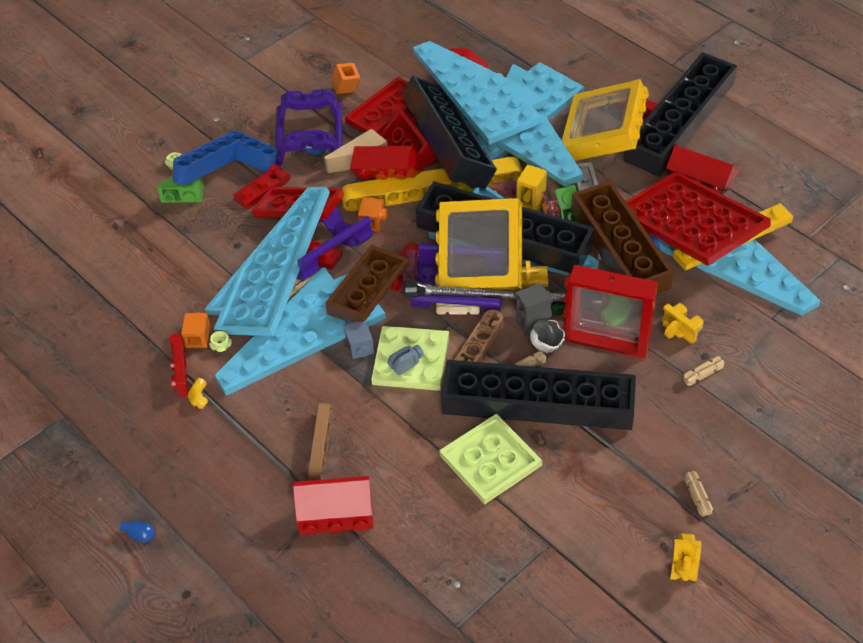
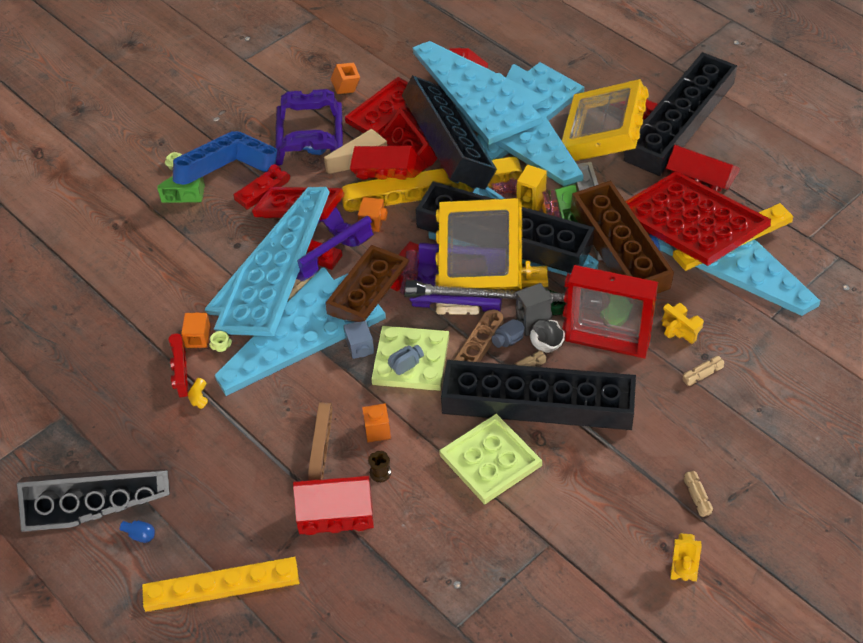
(85, 496): none -> black wedge
(220, 584): none -> yellow plate
(376, 422): none -> orange brick
(380, 469): none -> dark brown bush
(508, 333): none -> sand blue arm

